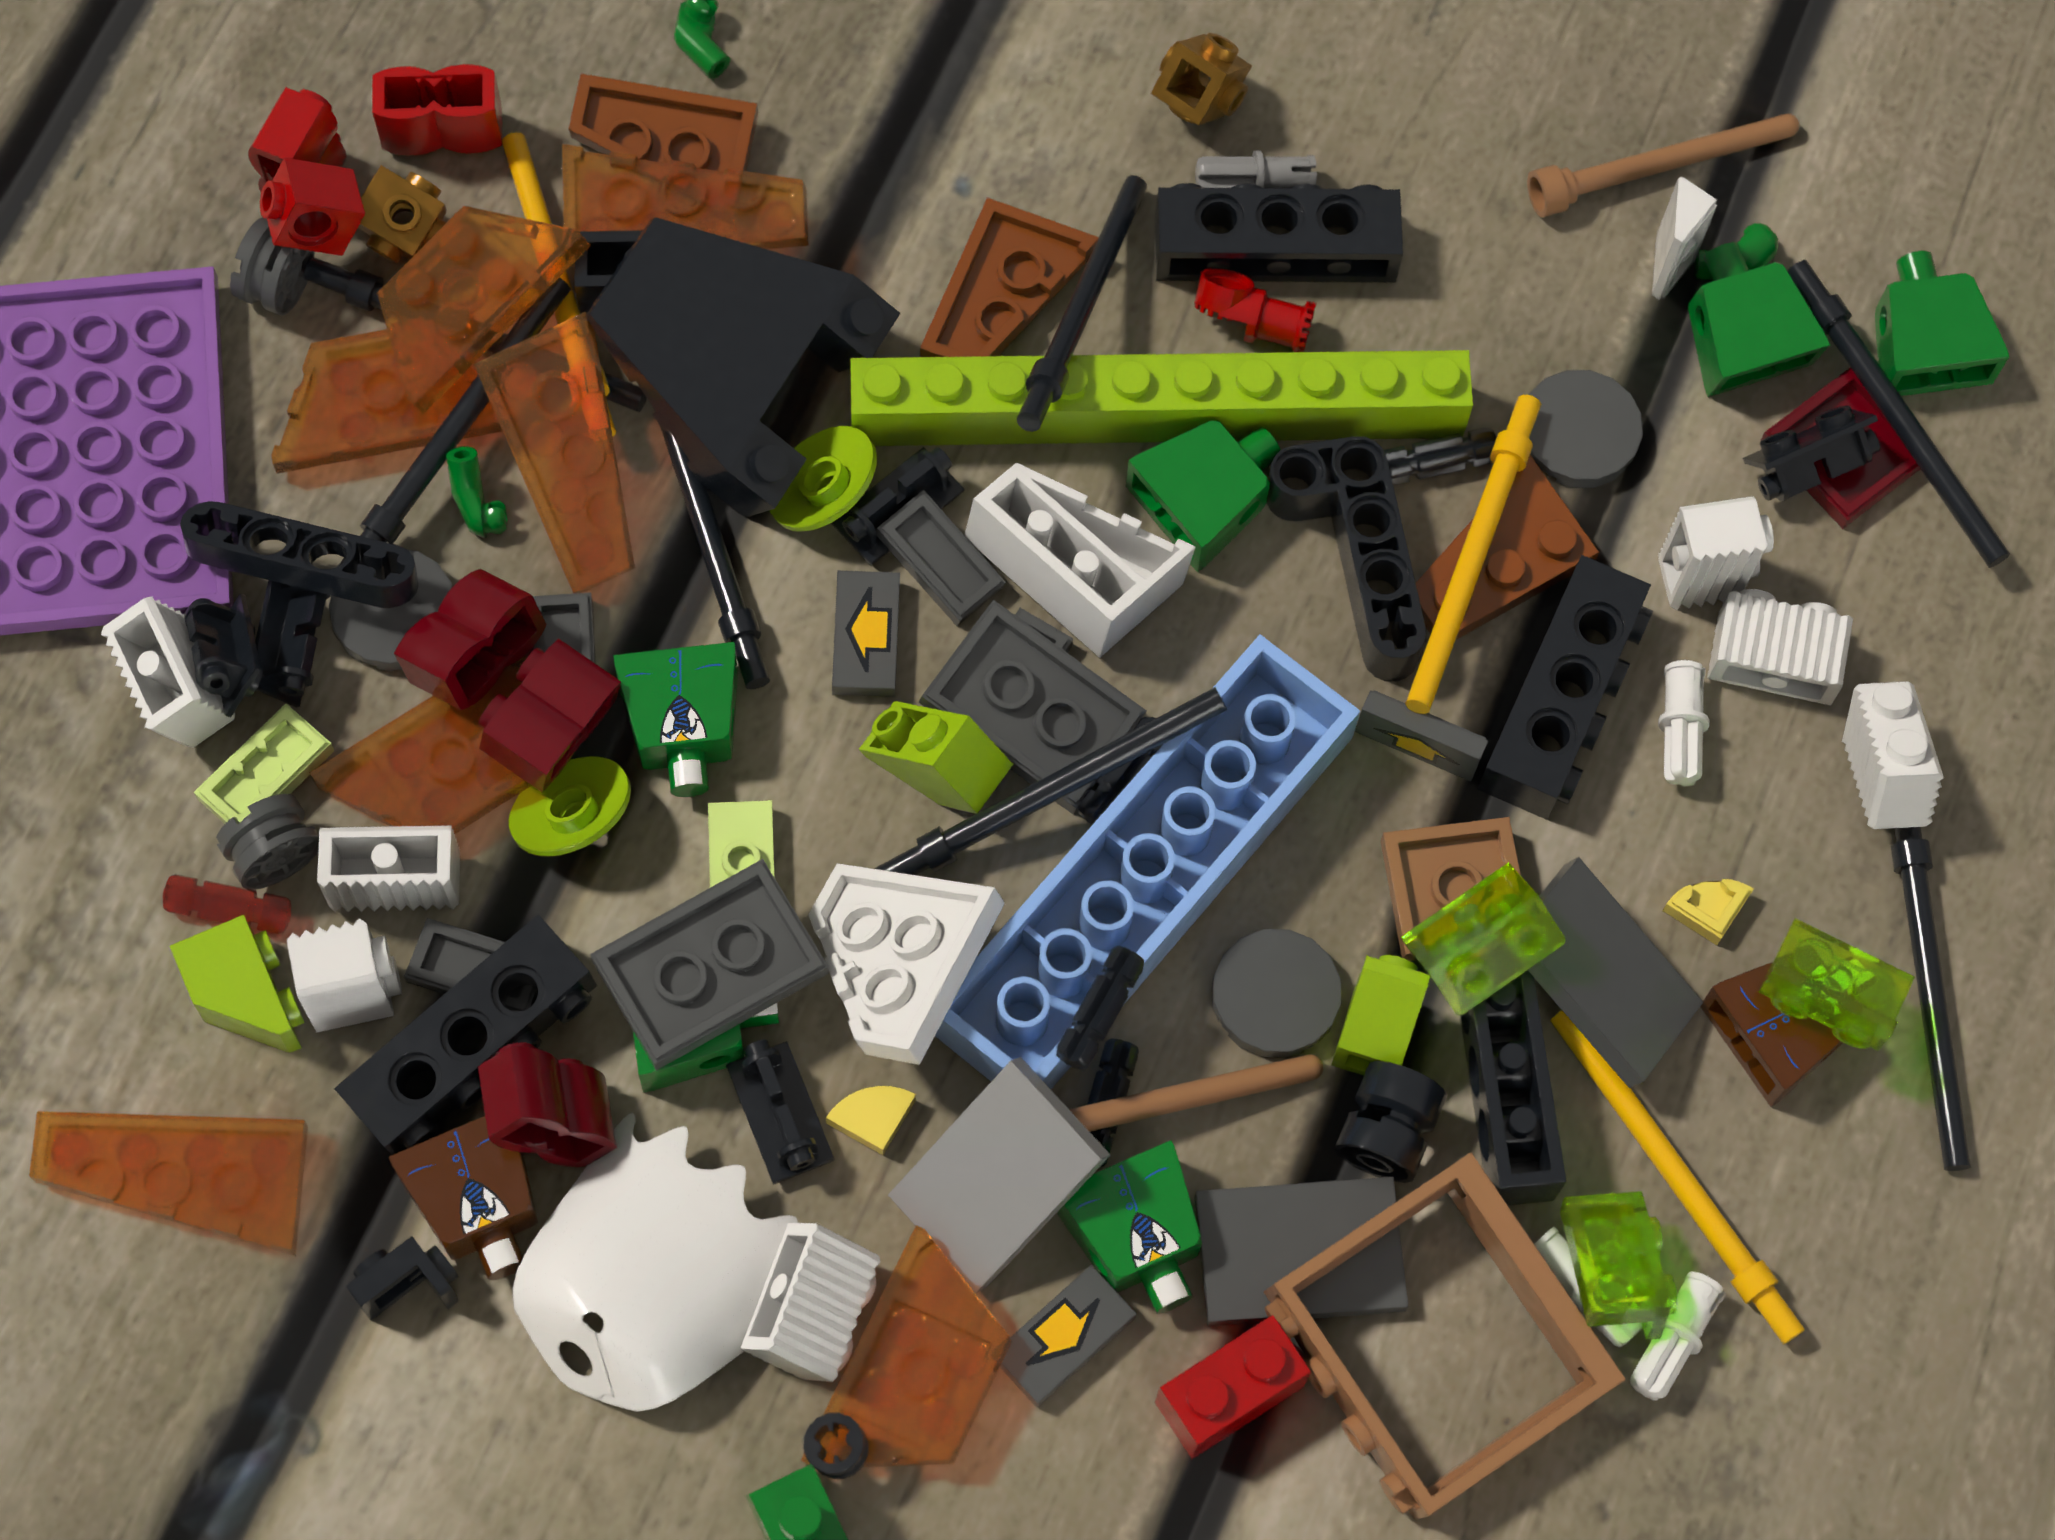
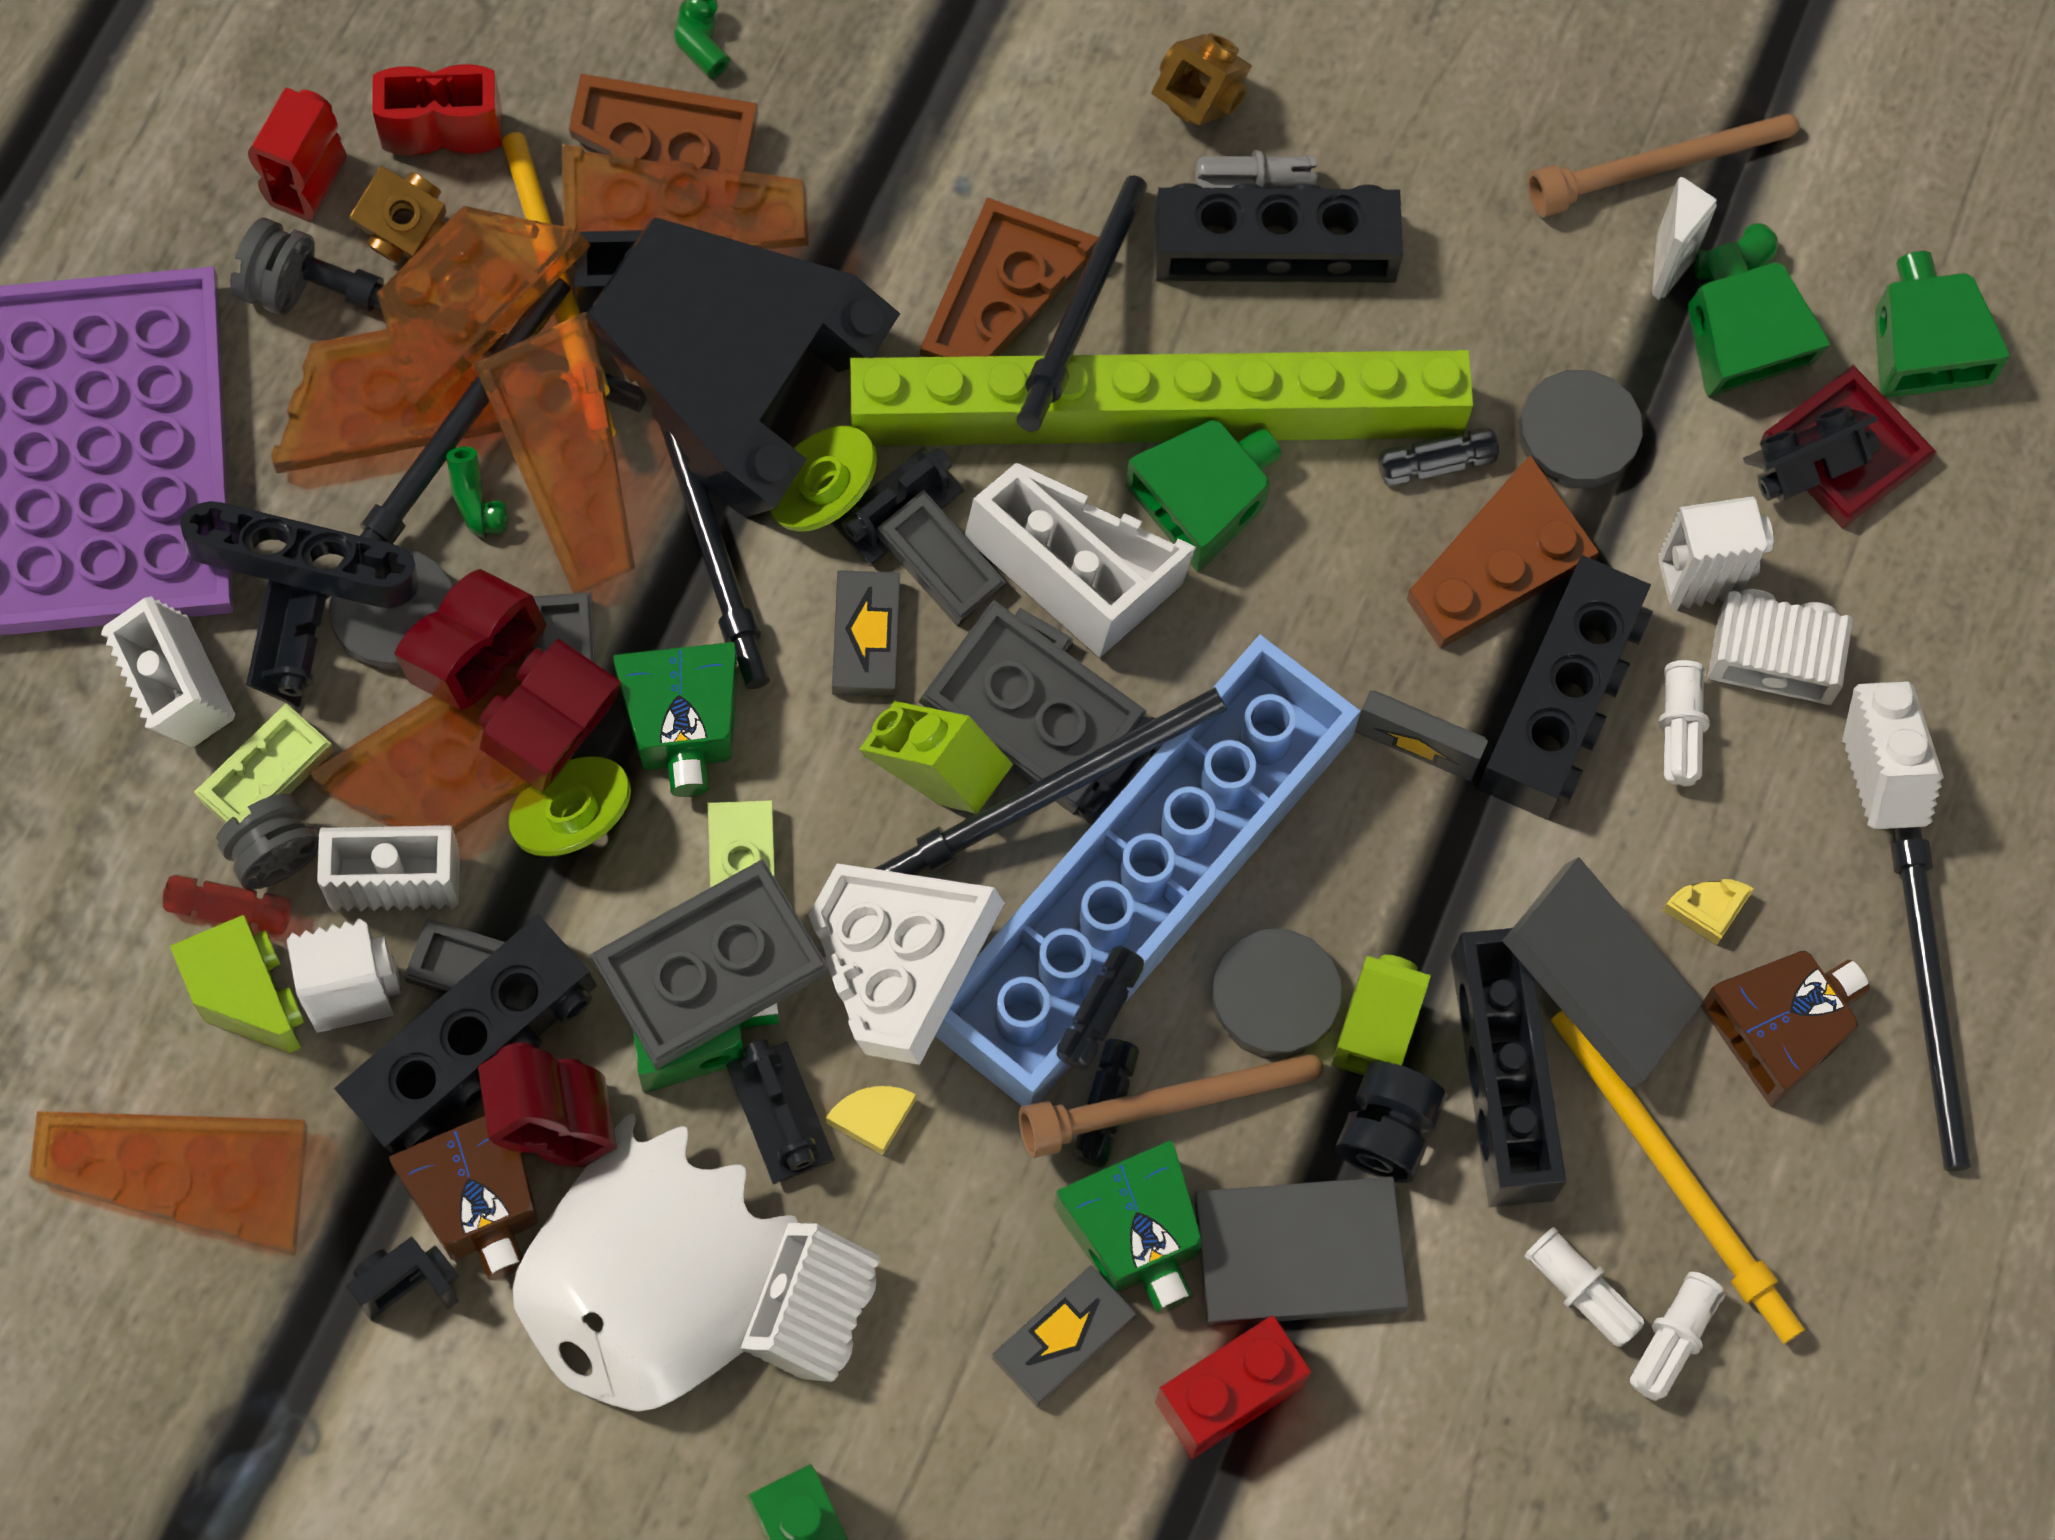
(224, 650): black hinge -> none
(312, 206): red brick -> none
(817, 1453): black bush -> none
(919, 1364): clear orange wing -> none
(999, 1174): light grey tile -> none
(1266, 318): red connector -> none
(1361, 556): black beam -> none
(1439, 864): medium nougat plate -> none
(1484, 939): clear neon green bracket -> none
(1508, 457): yellow bar -> none
(1531, 1281): medium nougat window -> none
(1618, 1261): clear neon green bracket -> none
(1834, 320): black bar -> none
(1836, 986): clear neon green bracket -> none

